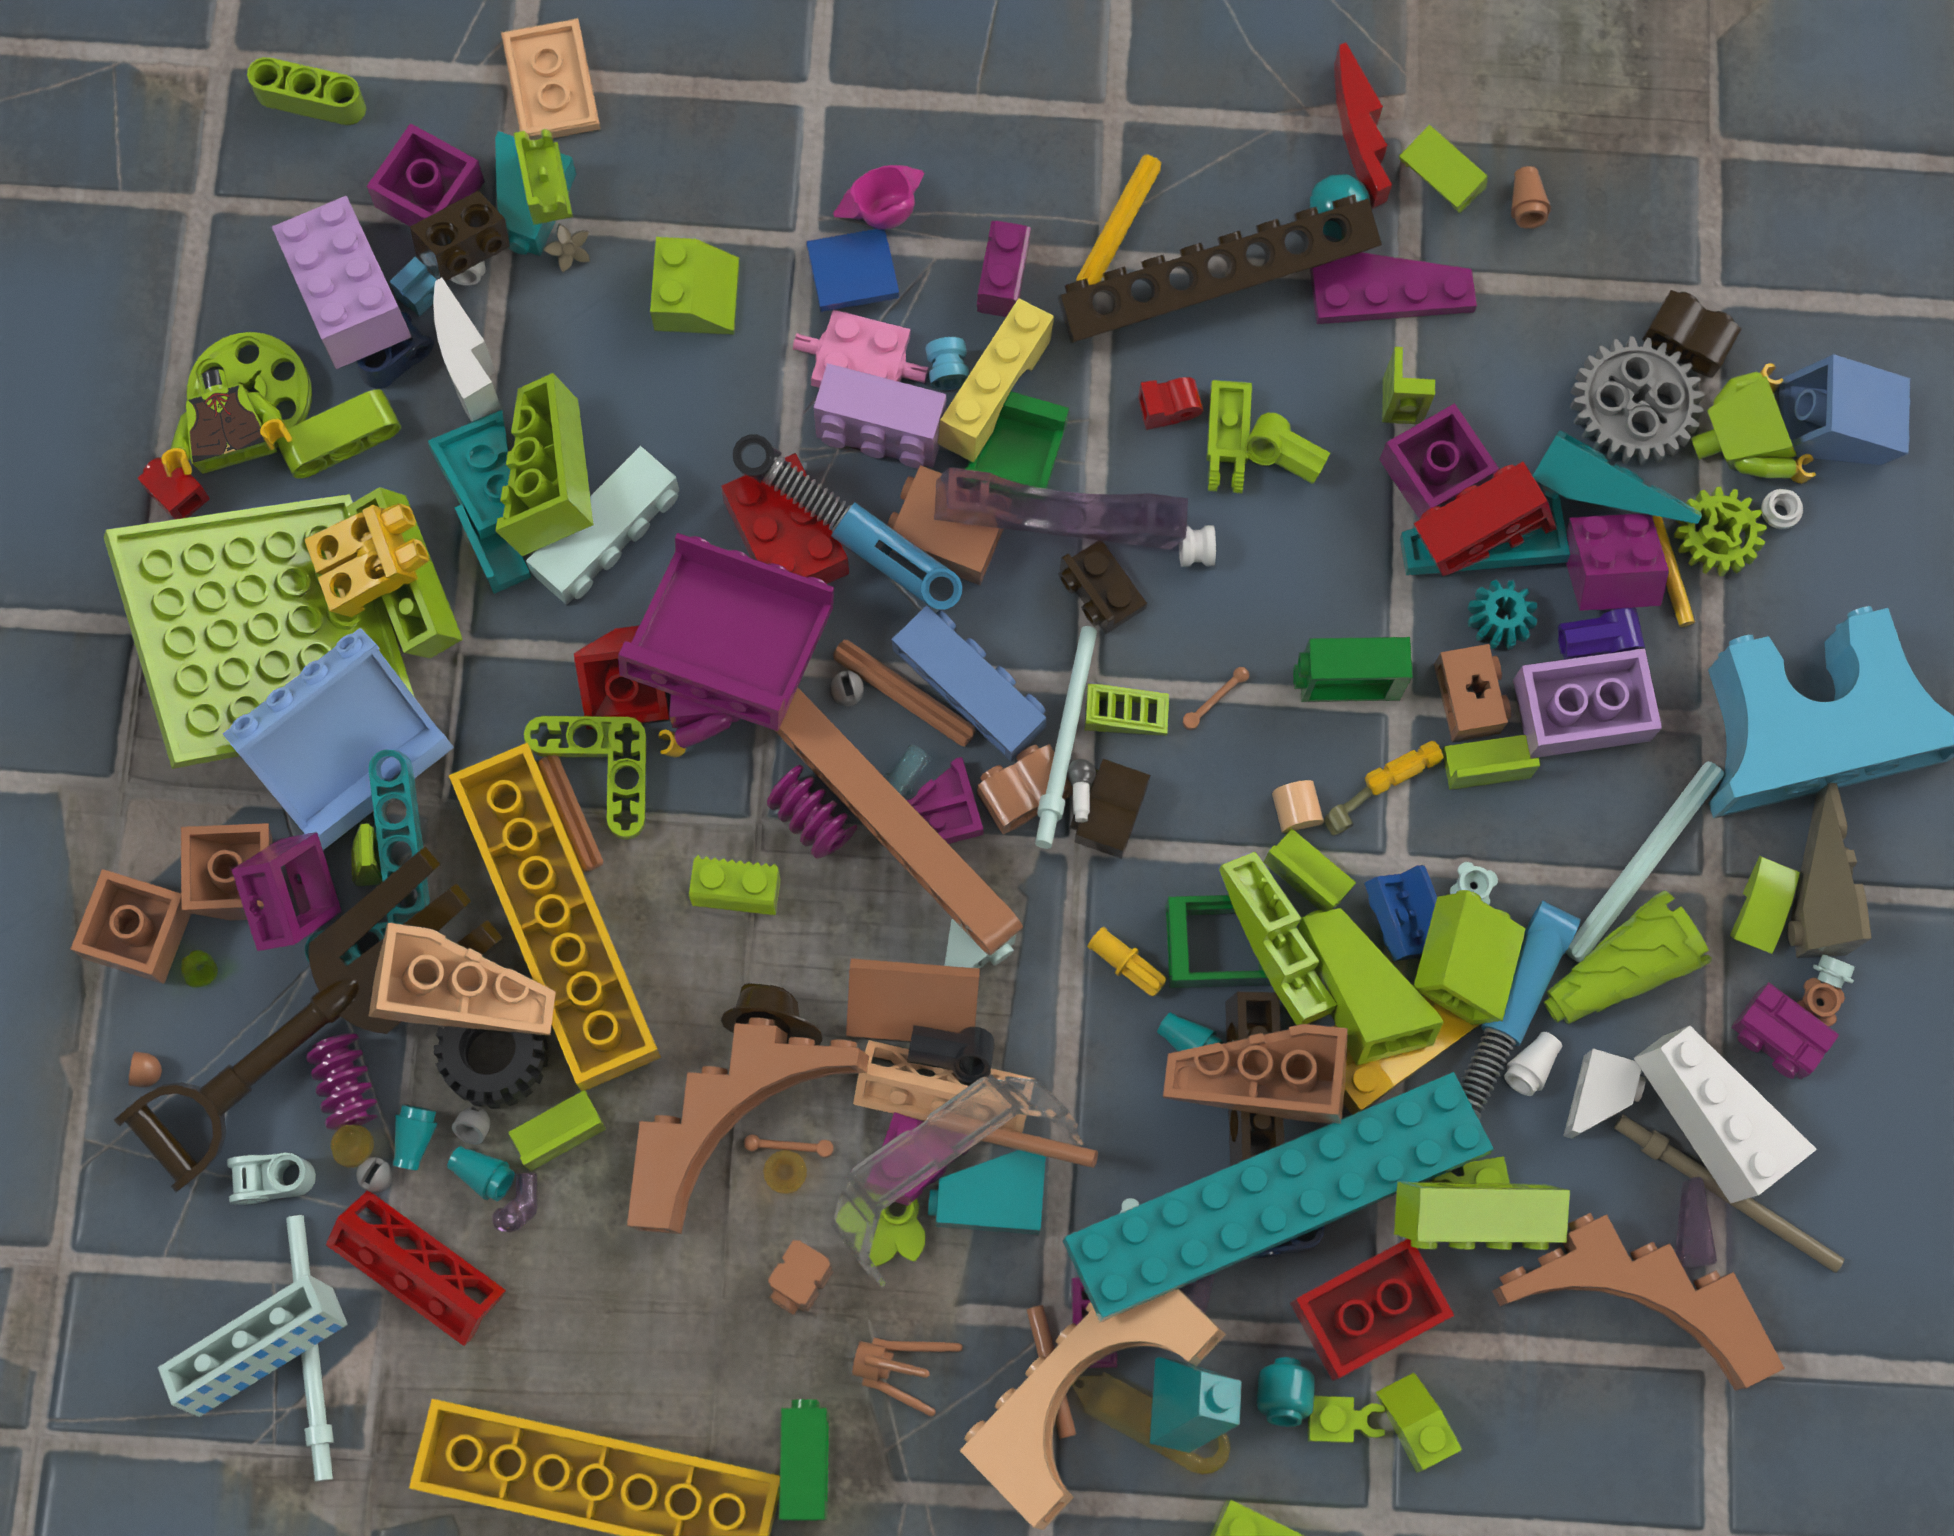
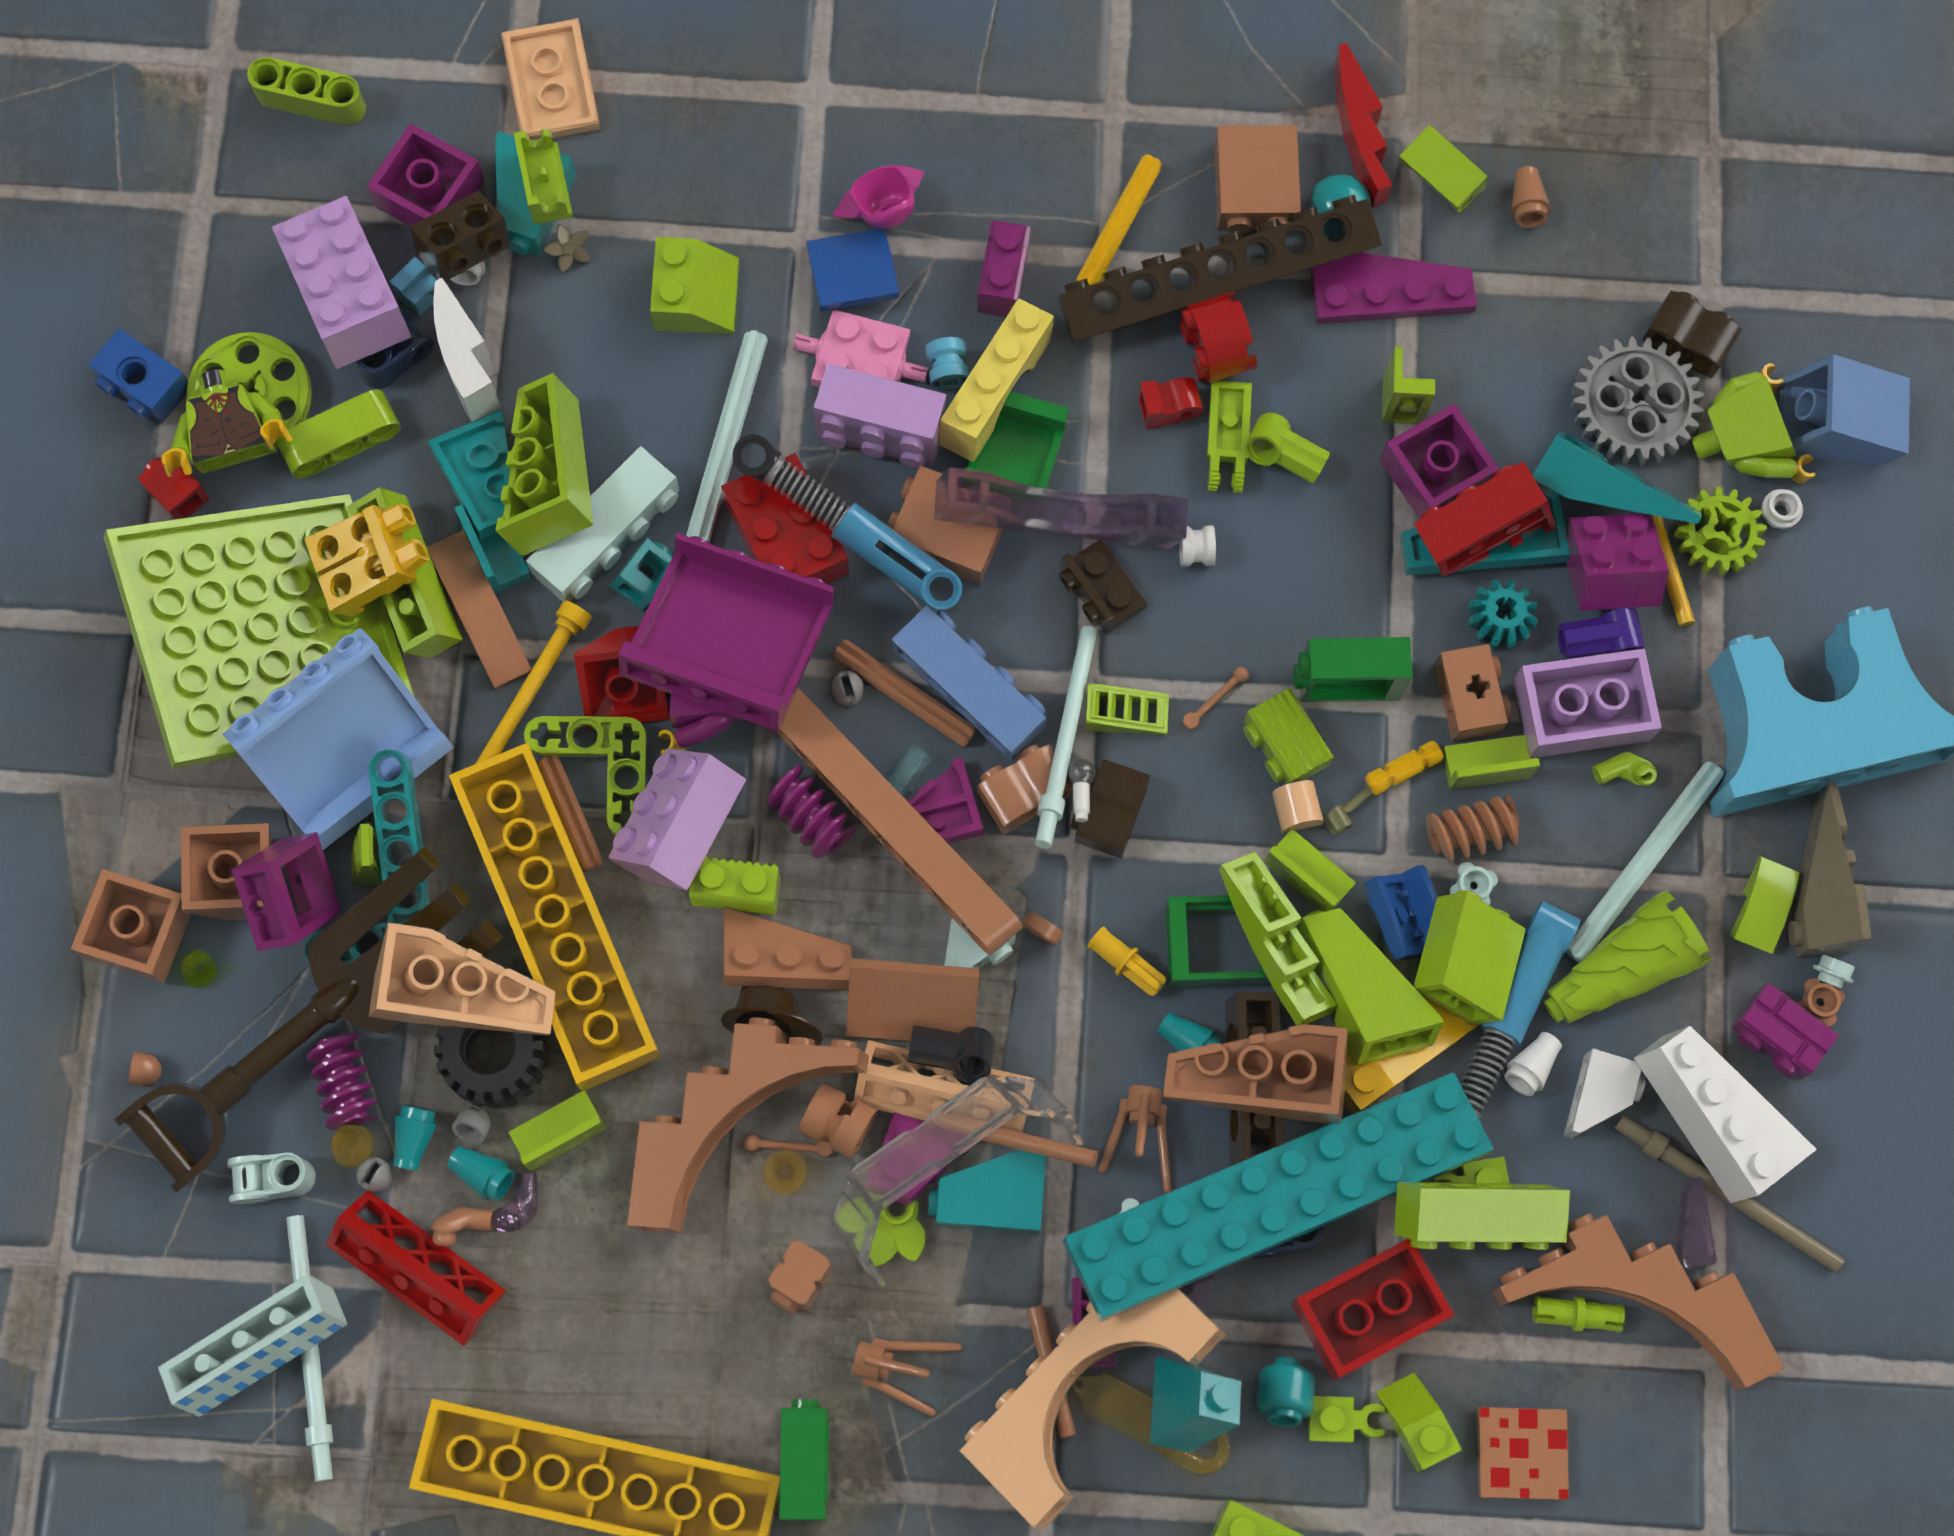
(123, 360): none -> blue brick
(458, 1219): none -> nougat arm
(479, 610): none -> nougat slope
(569, 622): none -> yellow piece
(634, 584): none -> teal brick
(676, 818): none -> lavender brick
(727, 435): none -> light aqua axle
(780, 956): none -> nougat wing
(837, 1120): none -> nougat wheel
(1041, 928): none -> nougat tile
(1143, 1109): none -> nougat plant
(1219, 338): none -> red brick
(1256, 175): none -> nougat brick
(1286, 738): none -> lime brick
(1473, 827): none -> nougat piece
(1522, 1453): none -> nougat tile
(1578, 1314): none -> lime pin
(1626, 766): none -> lime arm

